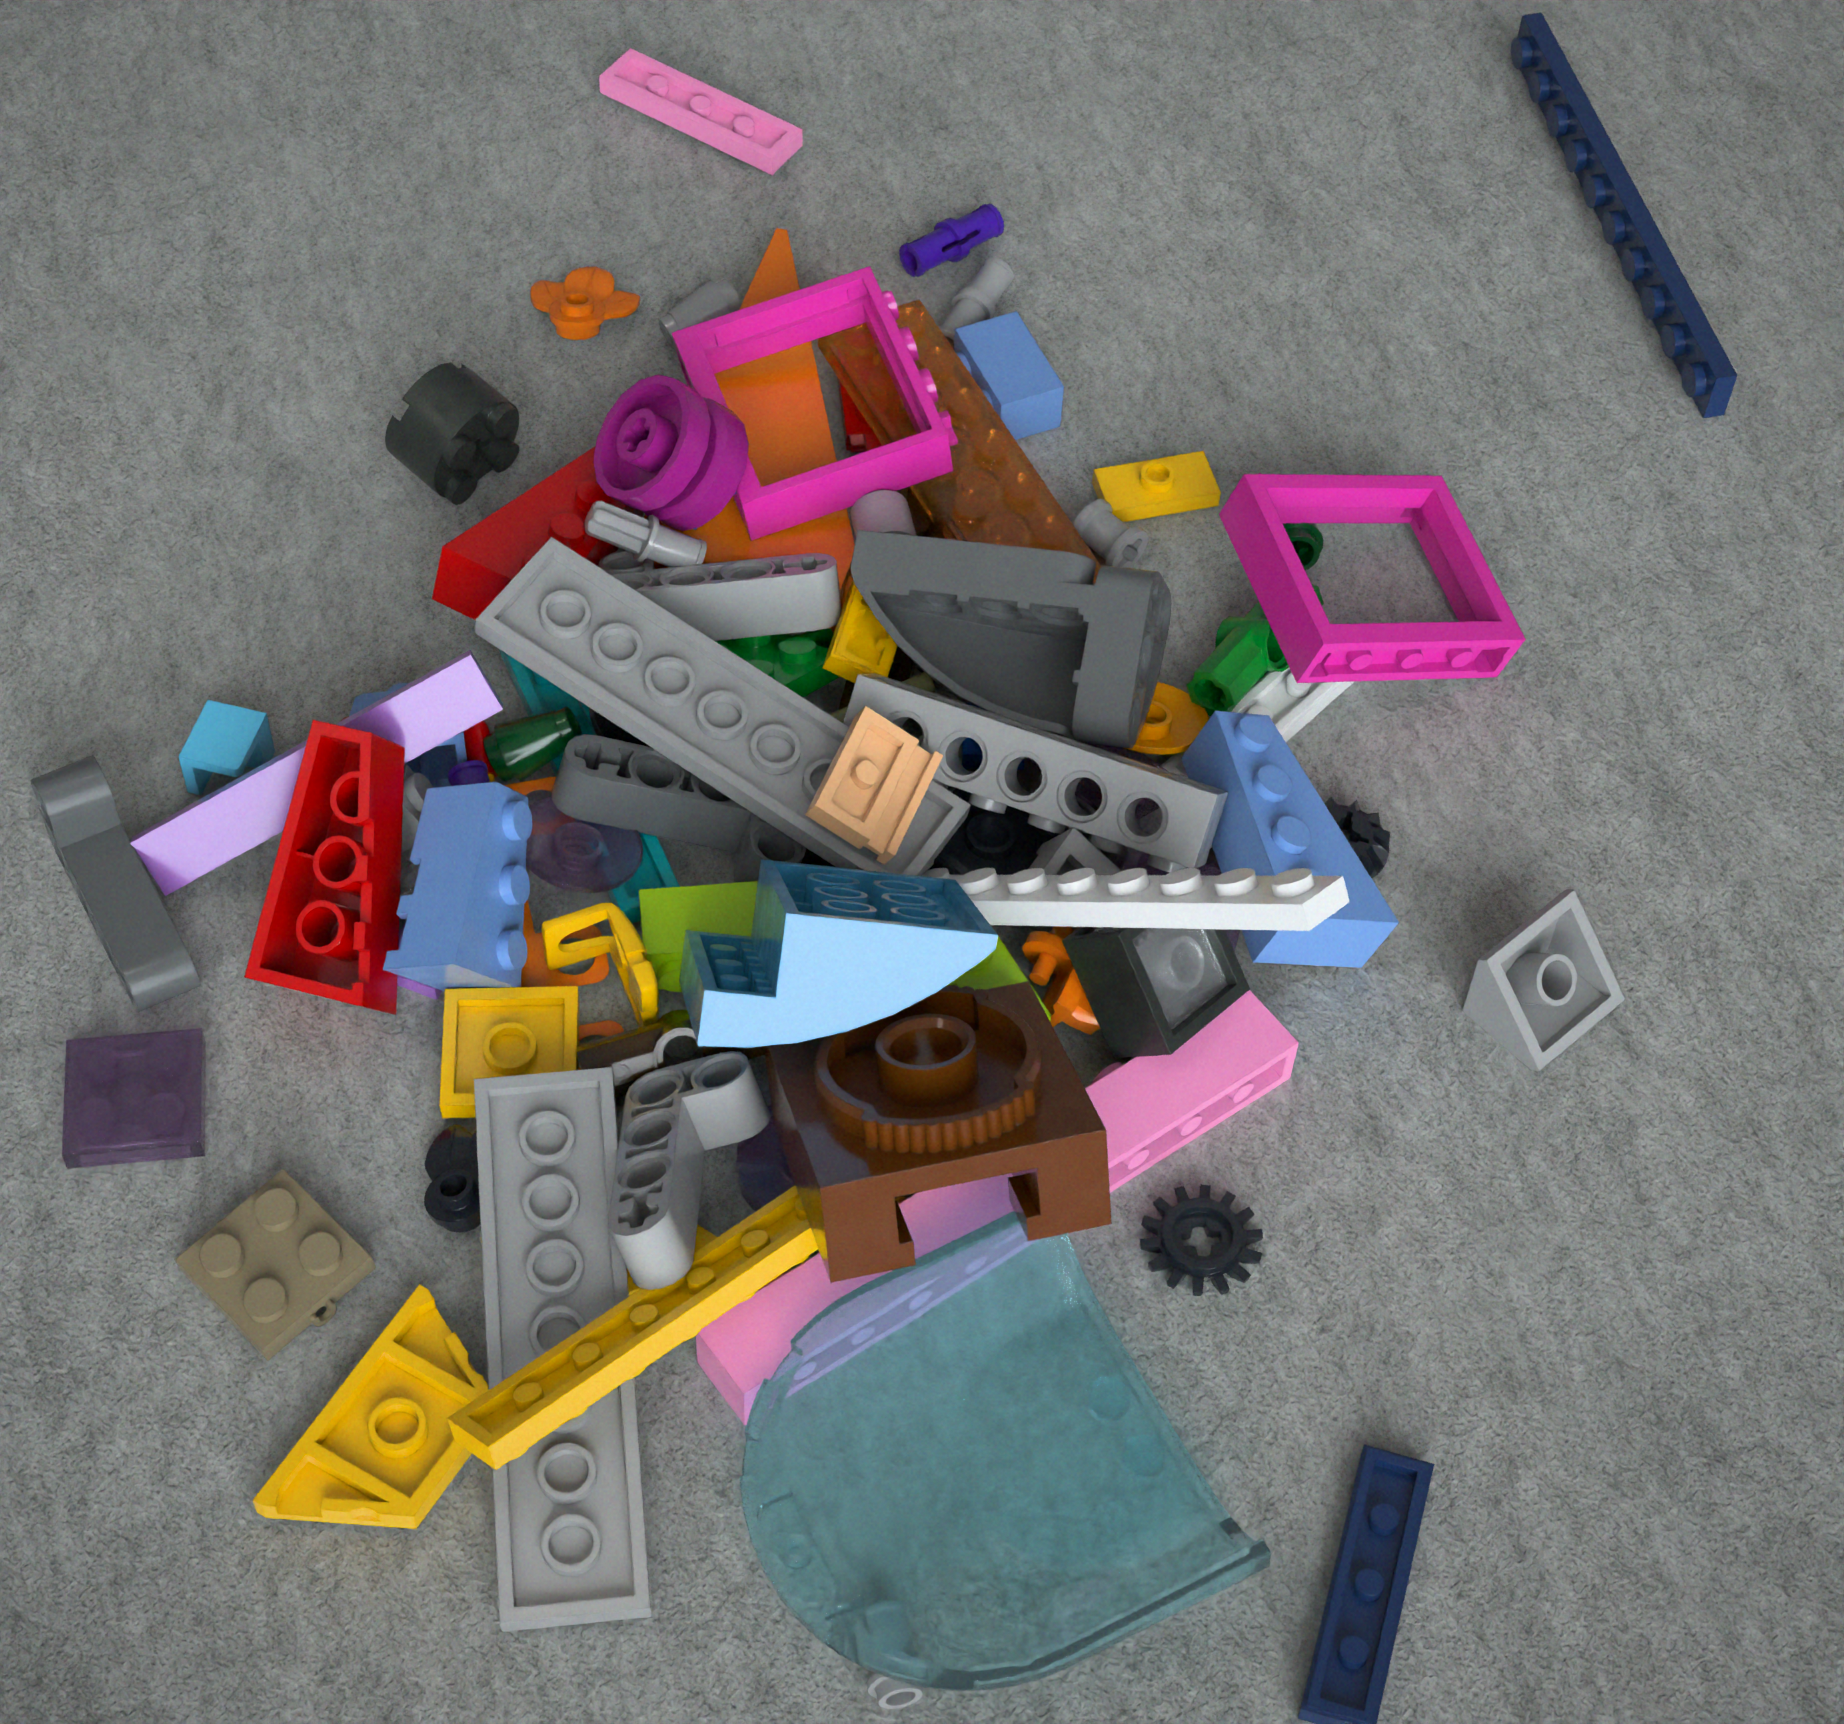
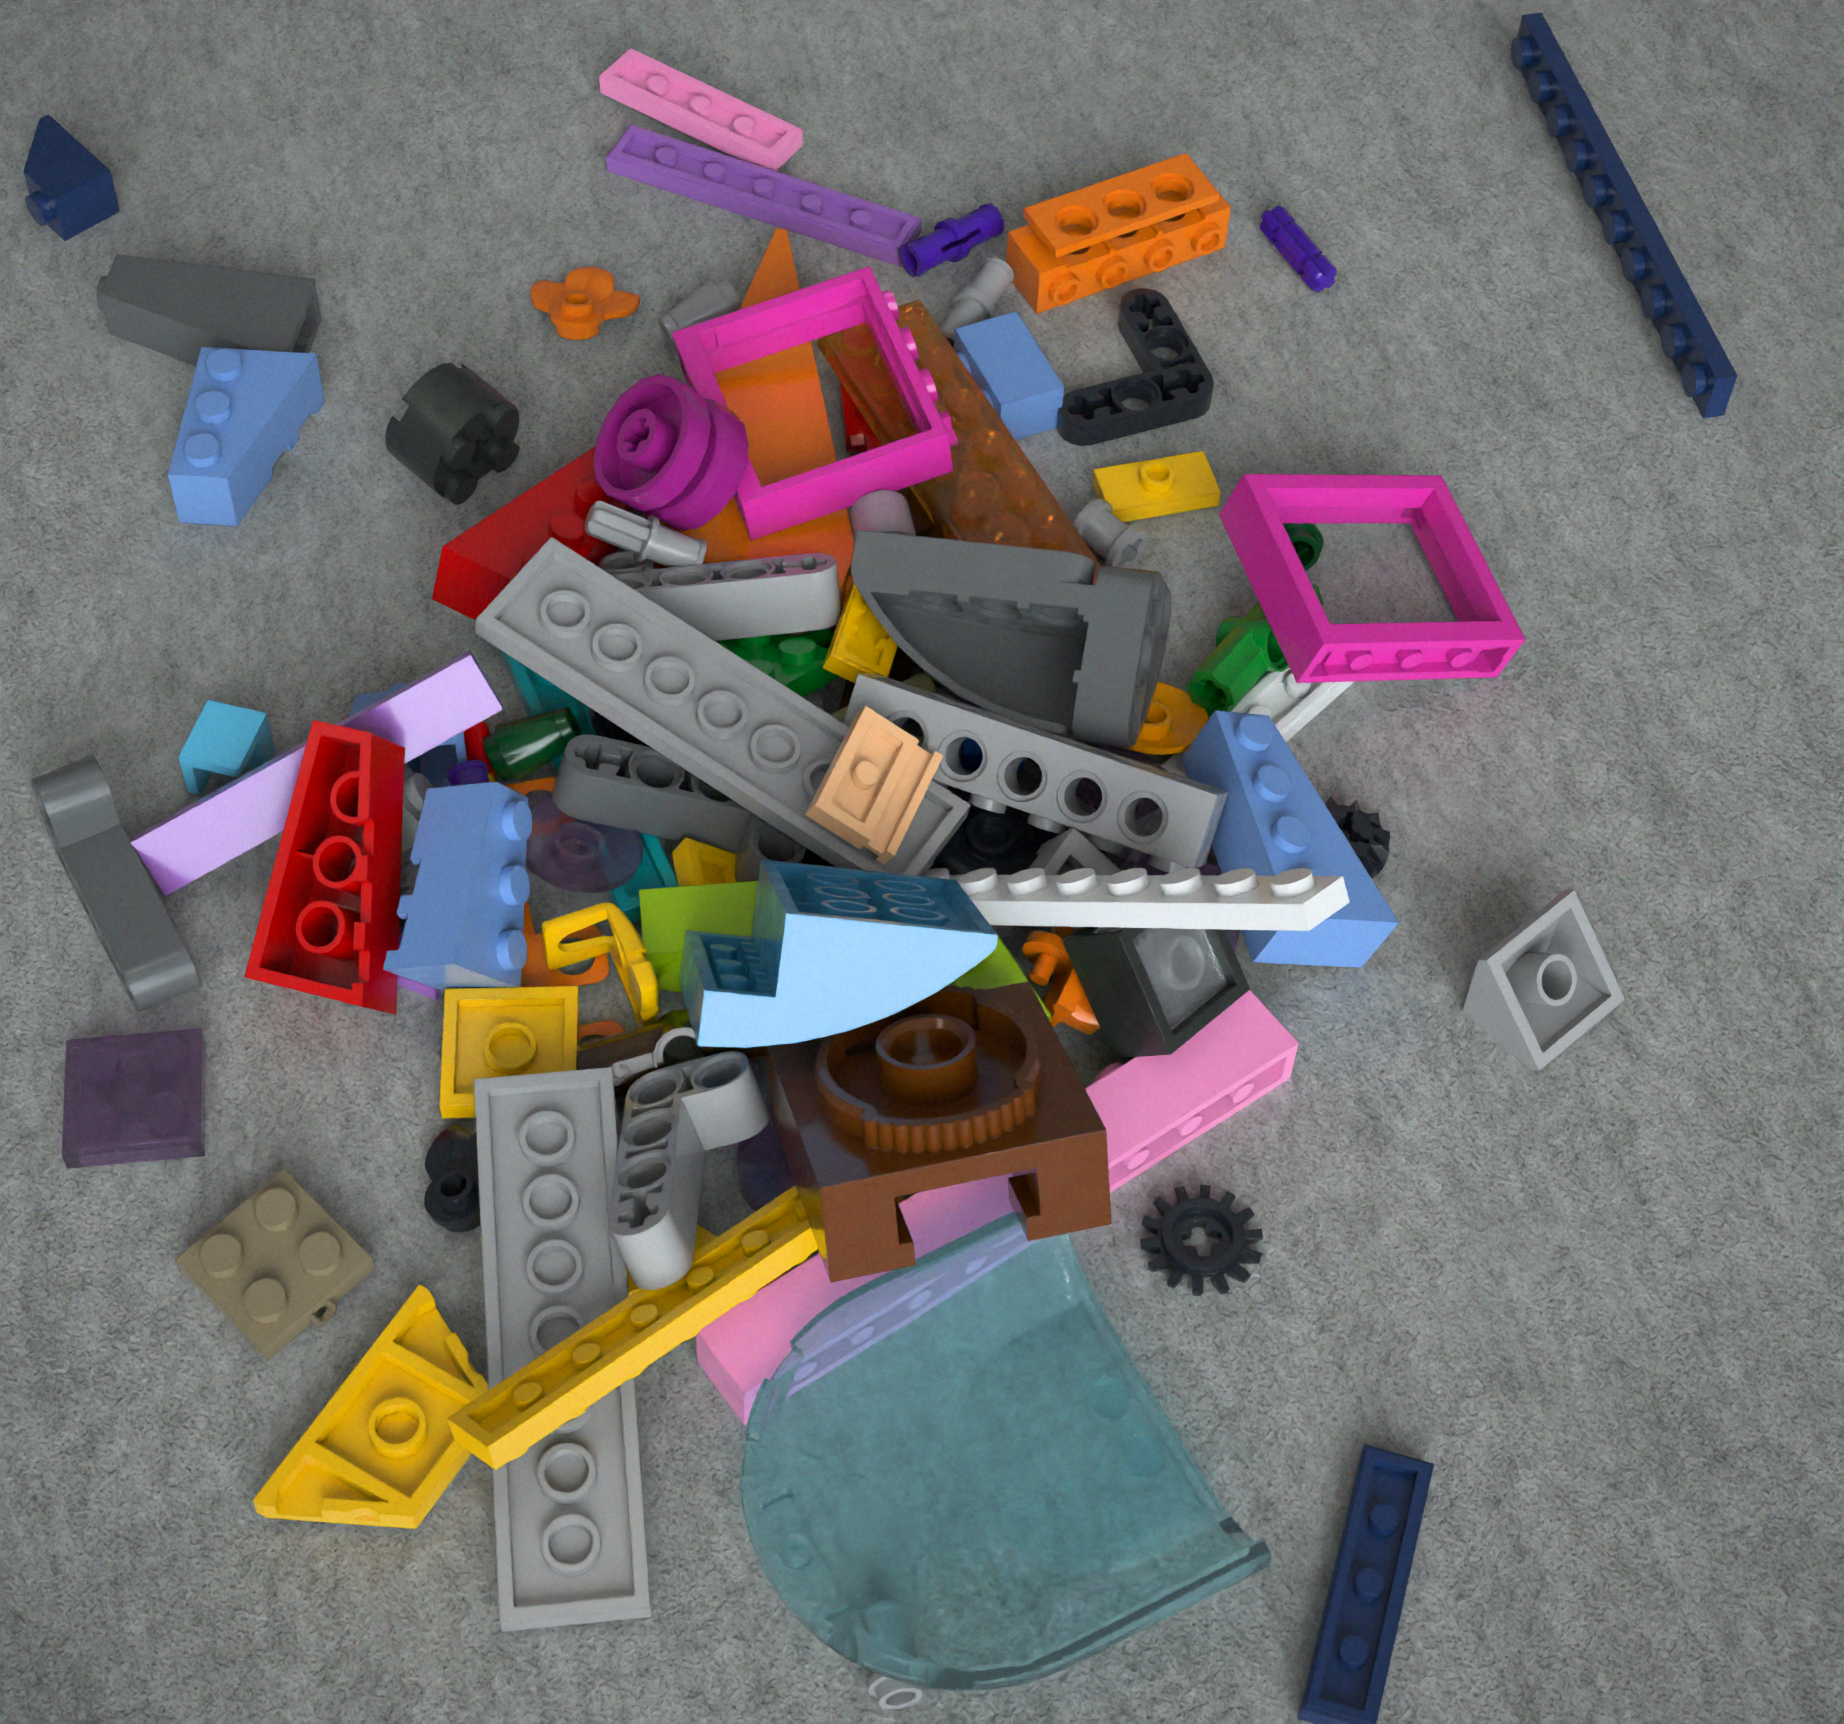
(66, 182): none -> dark blue slope
(195, 306): none -> dark grey slope
(235, 428): none -> medium blue wedge
(702, 864): none -> yellow plate
(763, 194): none -> medium lavender tile
(1116, 232): none -> orange brick
(1173, 387): none -> black beam
(1298, 249): none -> dark purple axle

